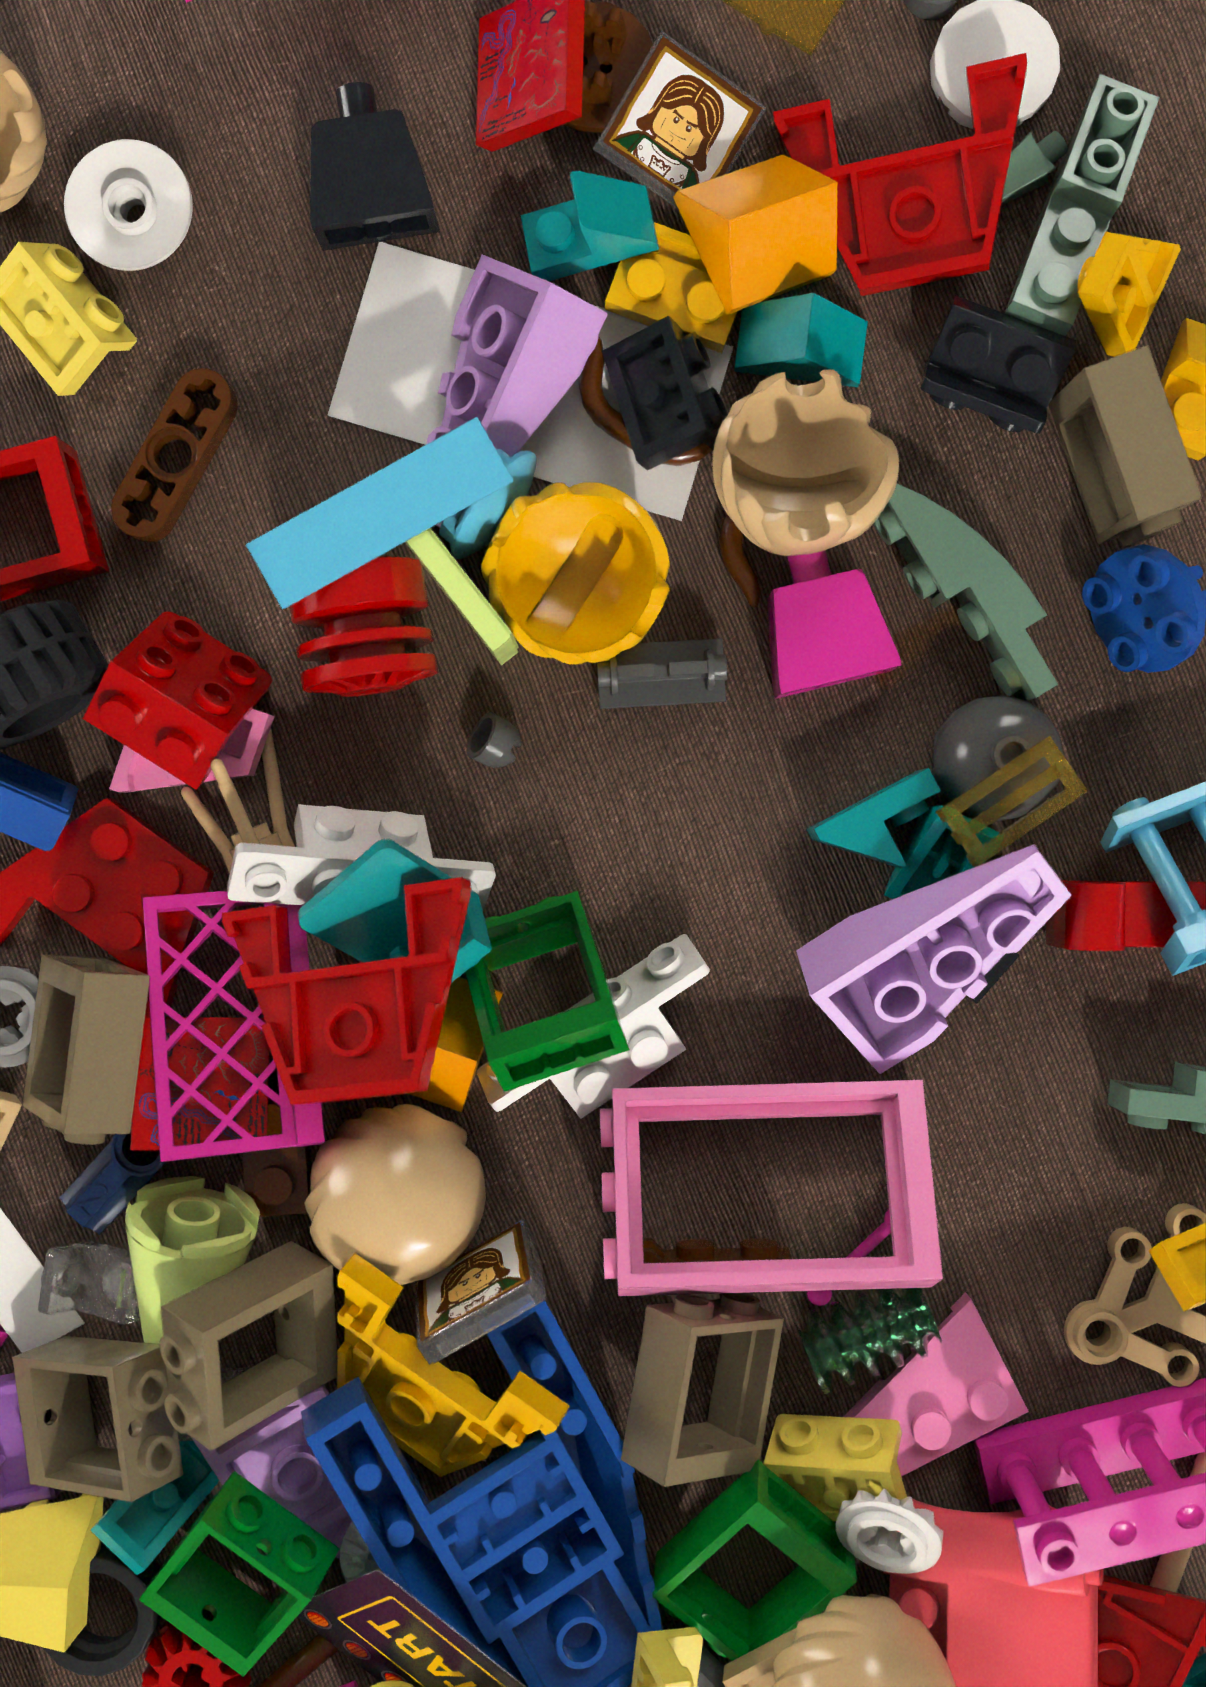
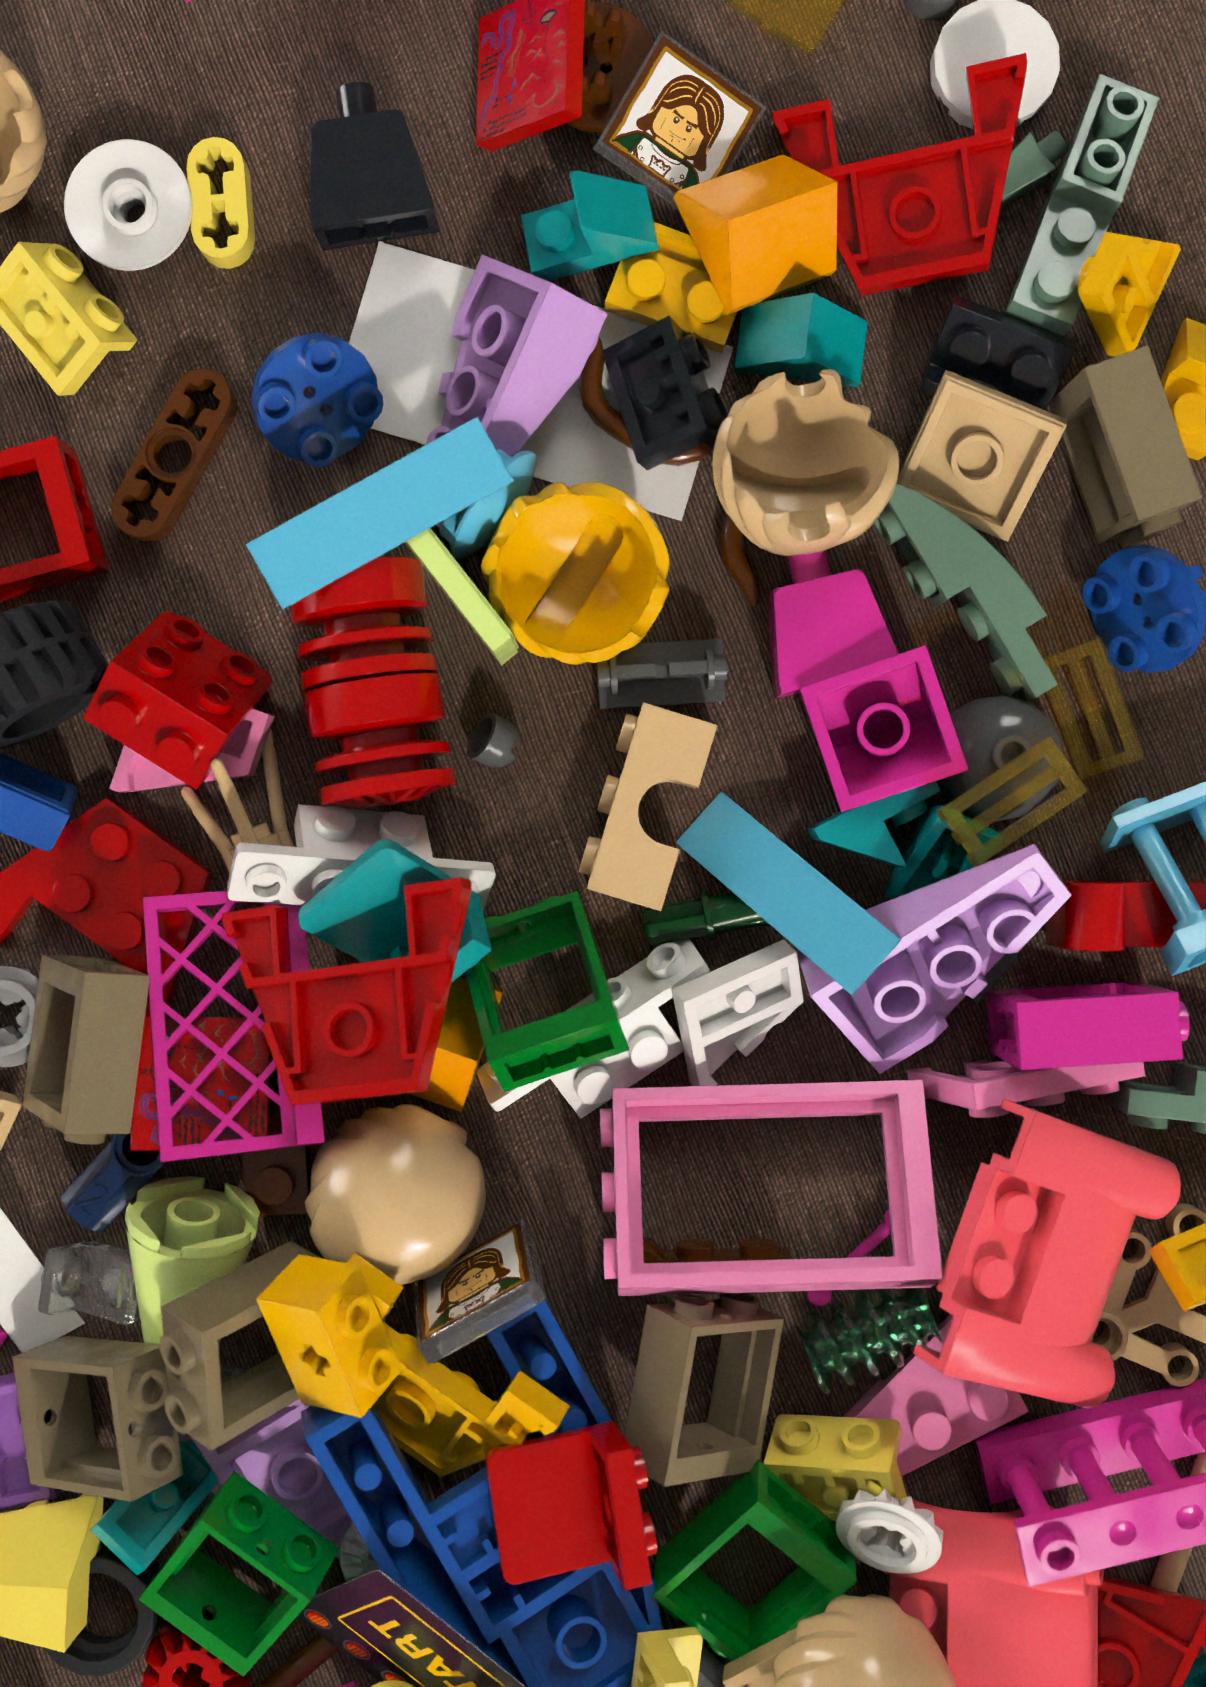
(234, 202): none -> light yellow beam
(329, 1334): none -> yellow brick
(337, 378): none -> blue plate
(379, 739): none -> red wheel
(571, 1505): none -> red bracket
(659, 750): none -> tan arch
(699, 918): none -> dark green axle
(735, 1007): none -> white wing
(788, 893): none -> medium azure sticker
(884, 728): none -> dark pink slope
(980, 453): none -> tan tile
(991, 1082): none -> bright pink wing
(1042, 1257): none -> coral piece
(1086, 1024): none -> dark pink window
(1116, 702): none -> clear yellow tile

